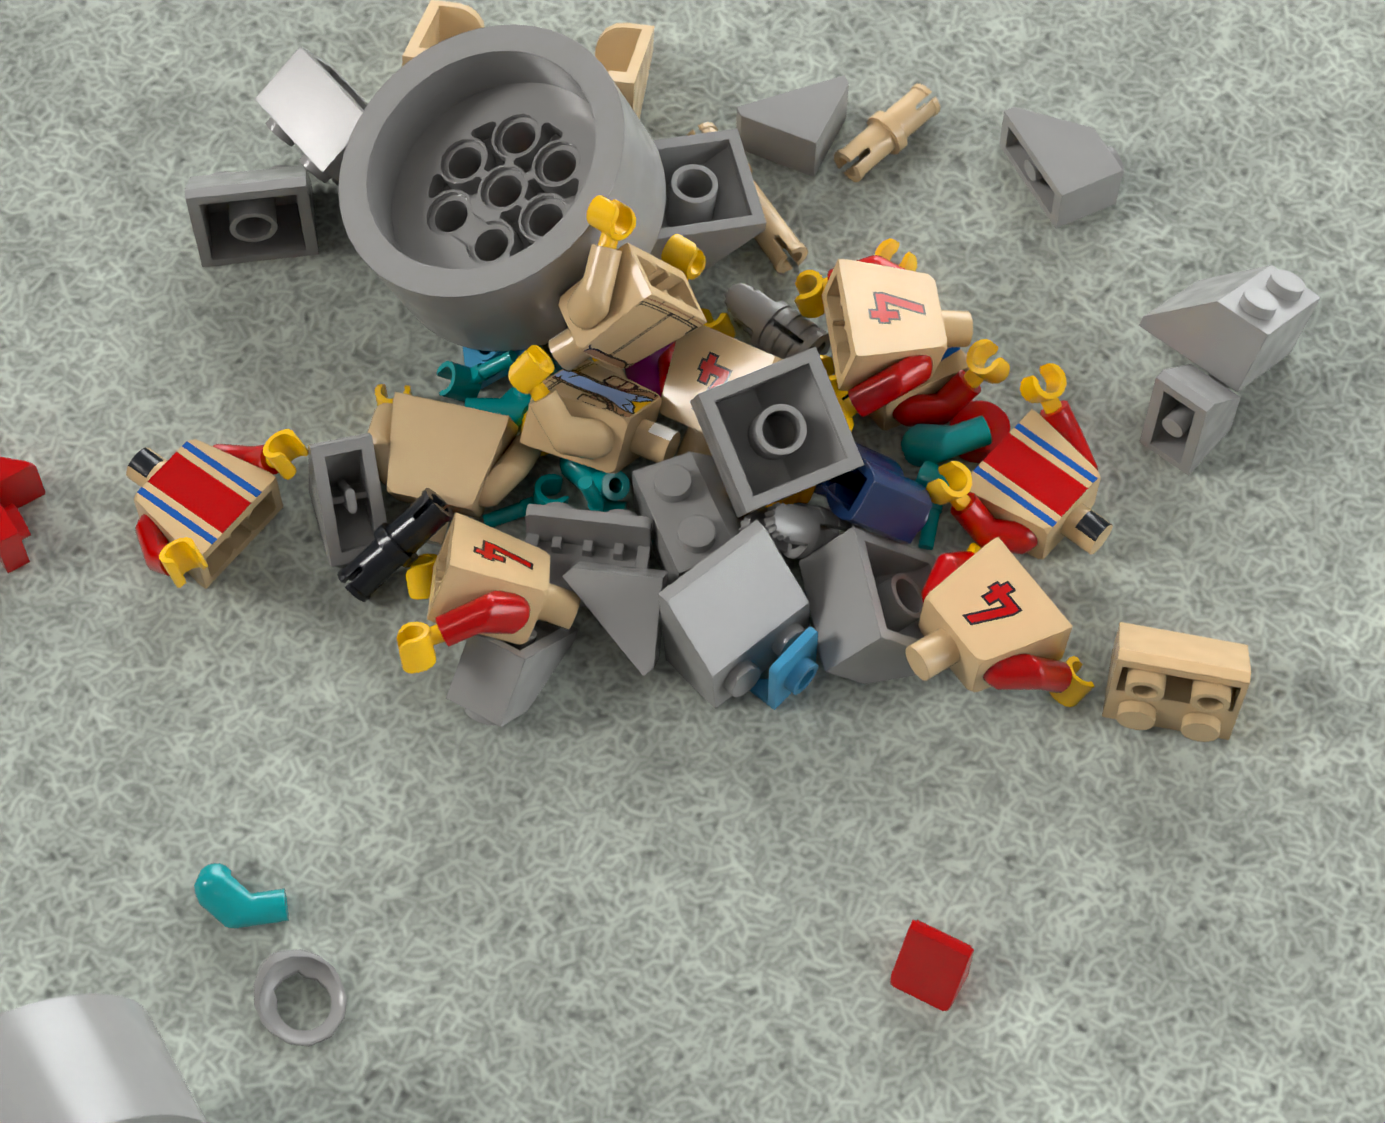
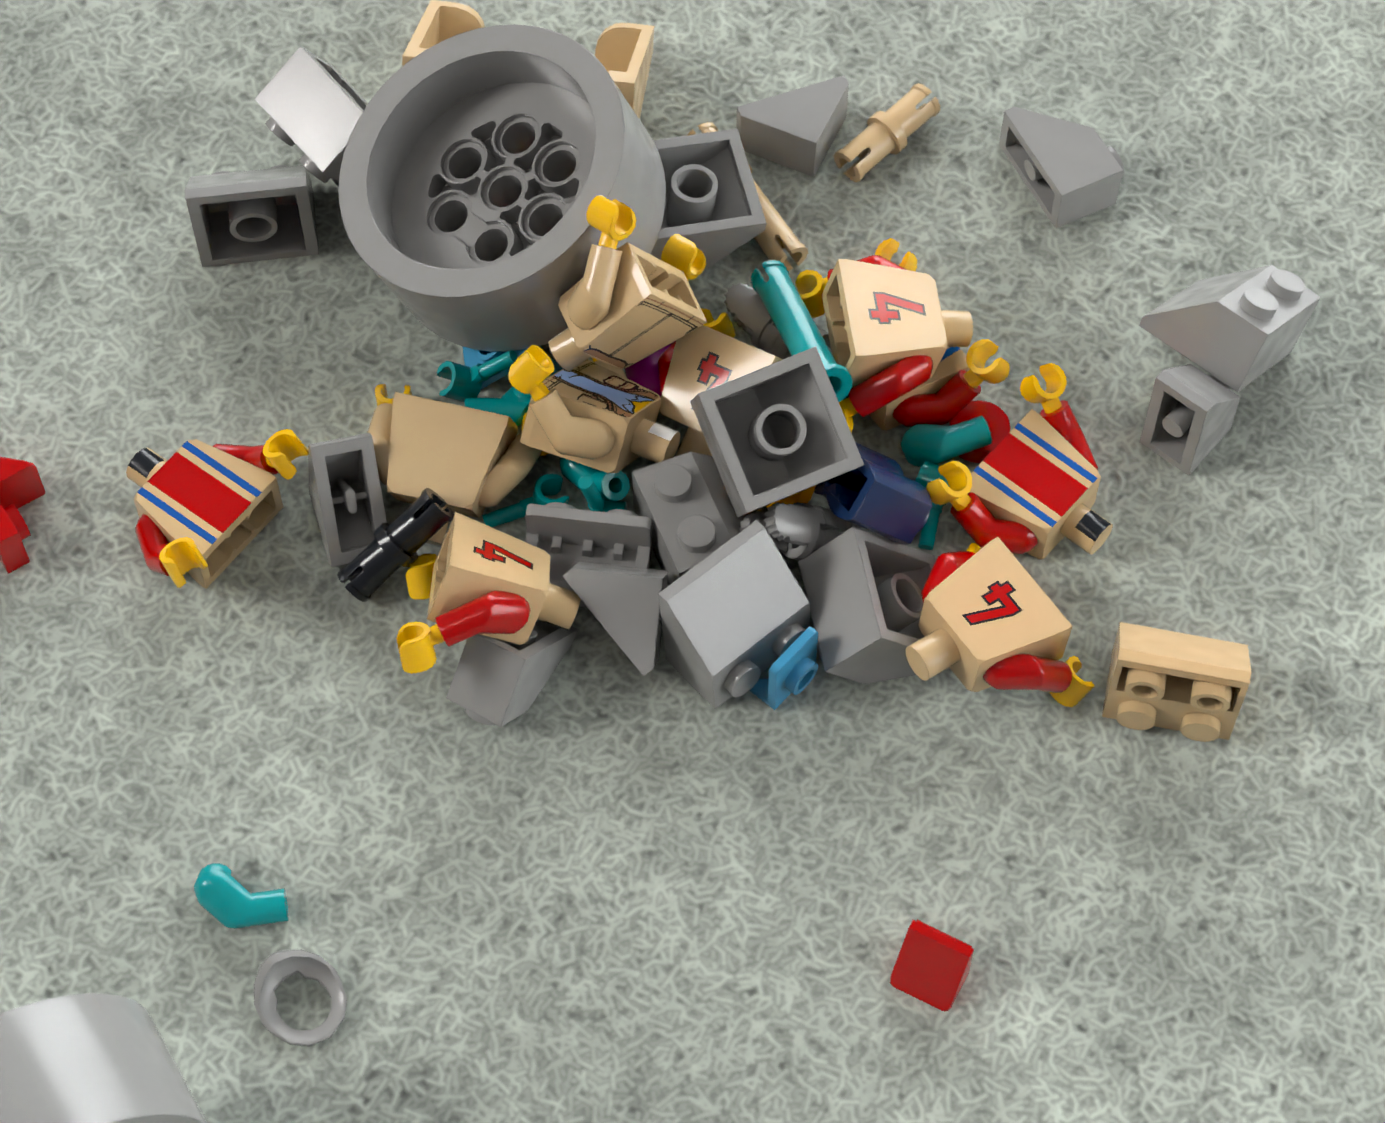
(796, 323): none -> teal pin

